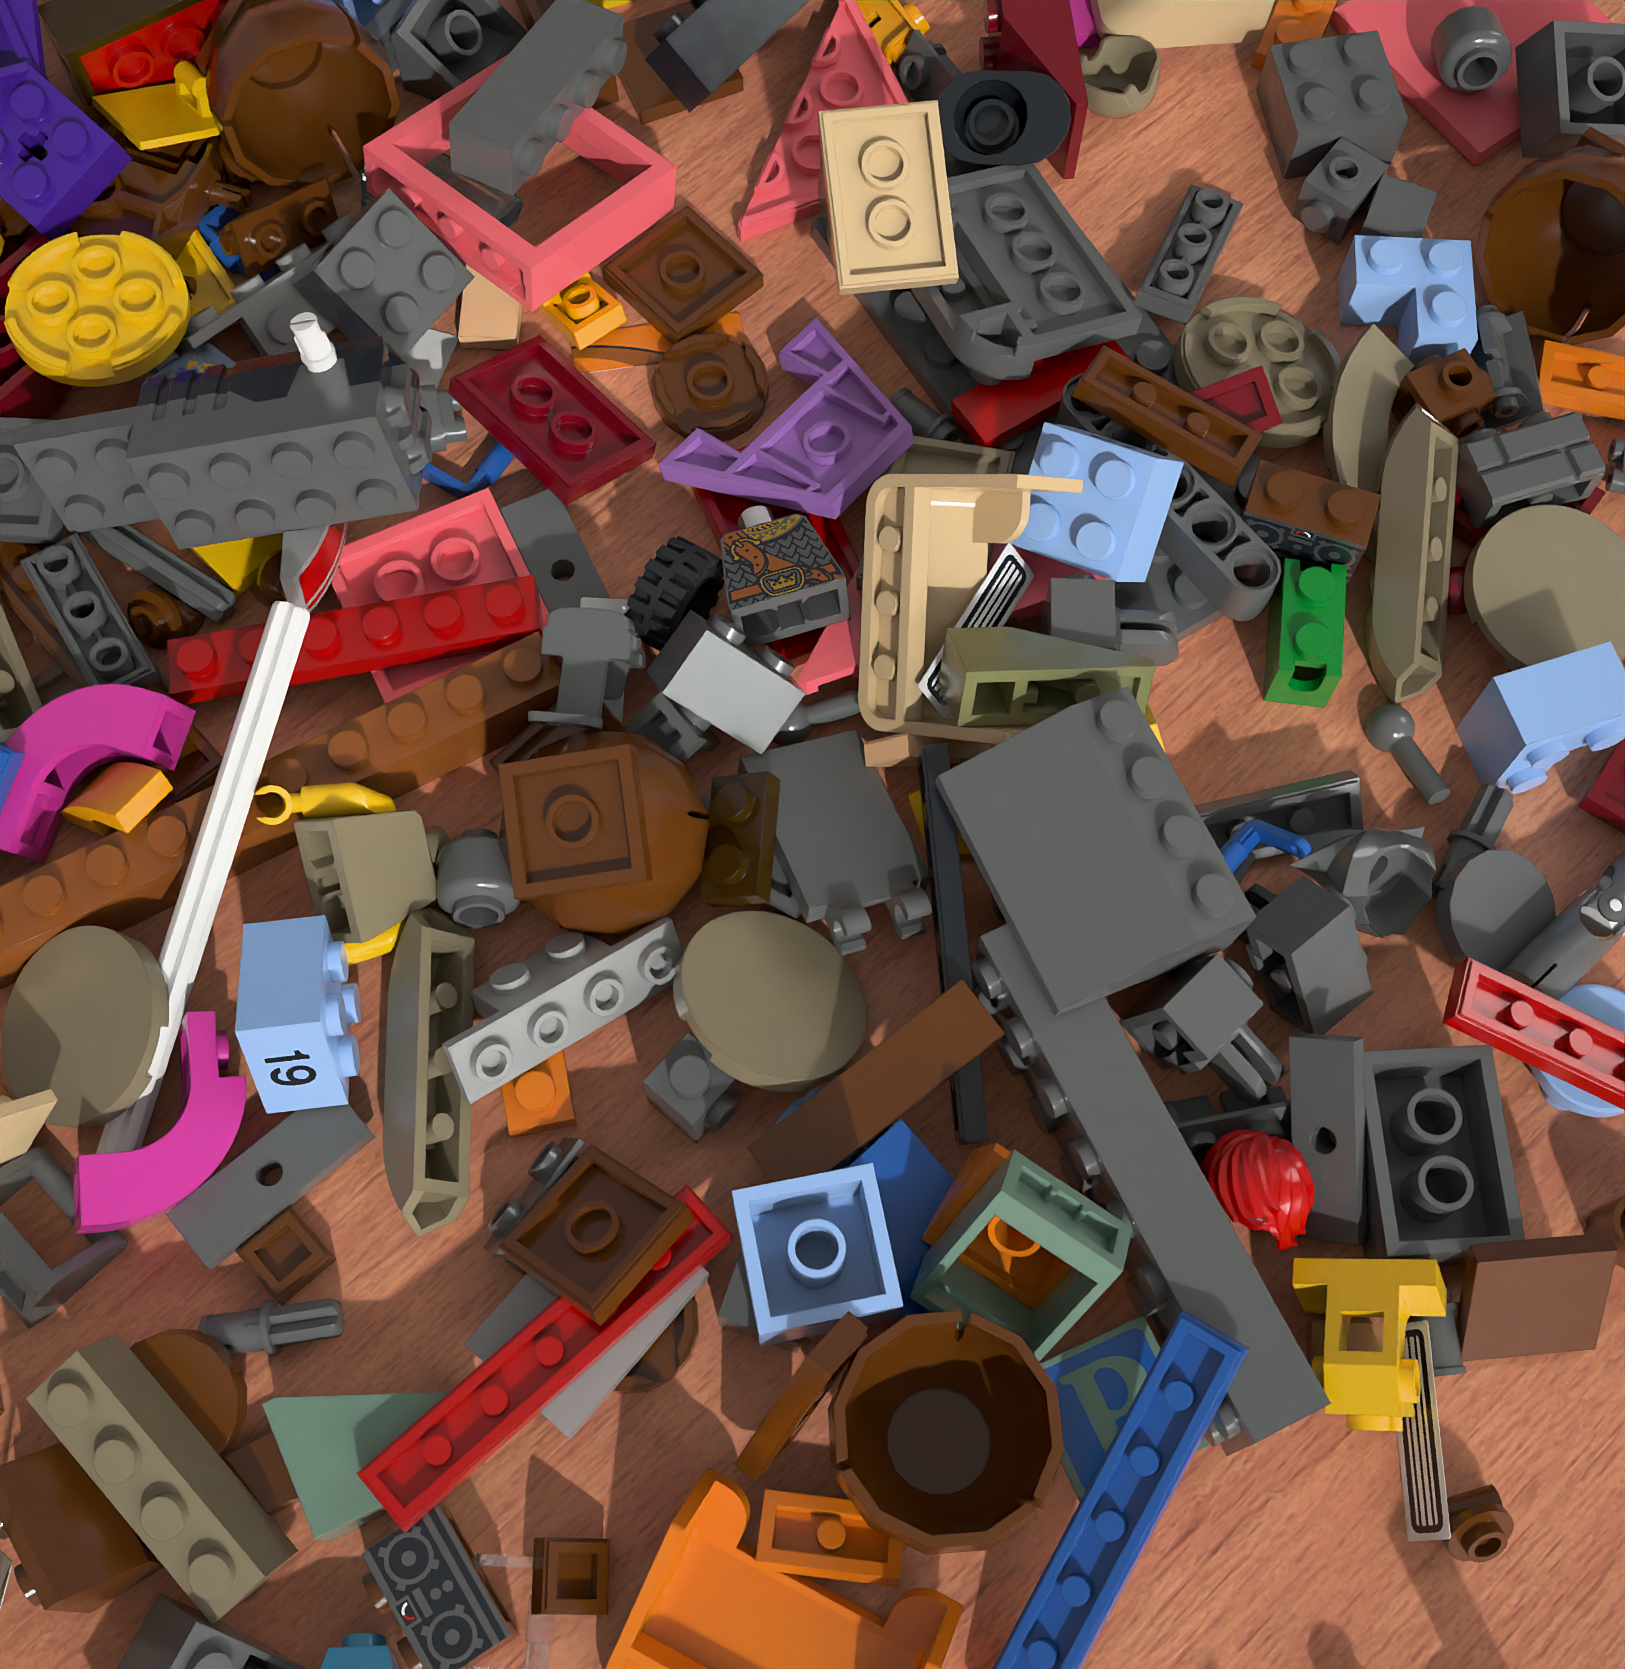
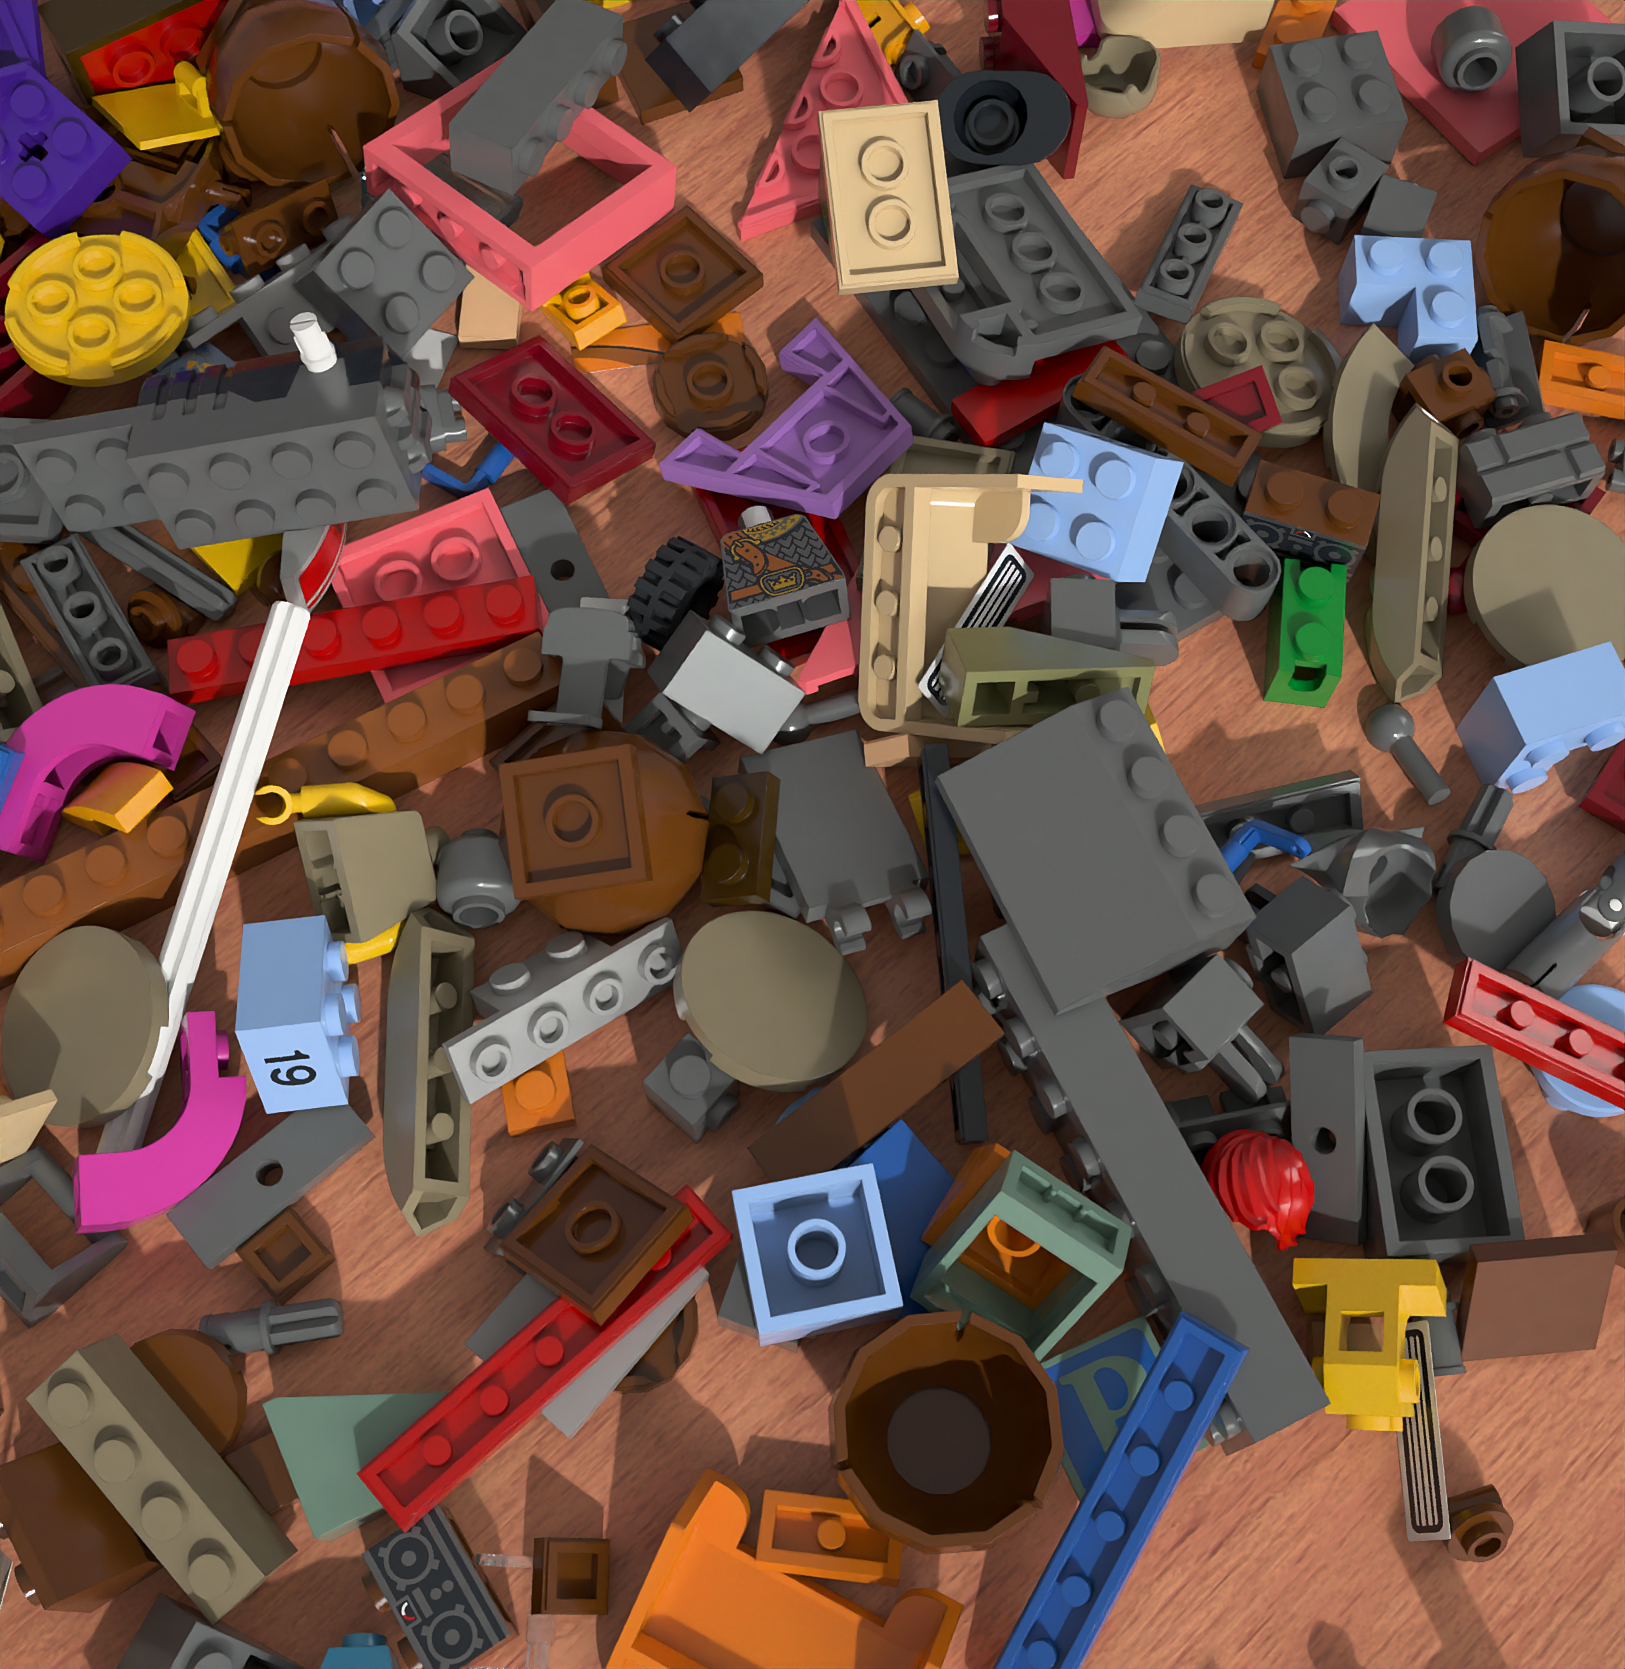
(802, 1396): reddish brown tile -> none

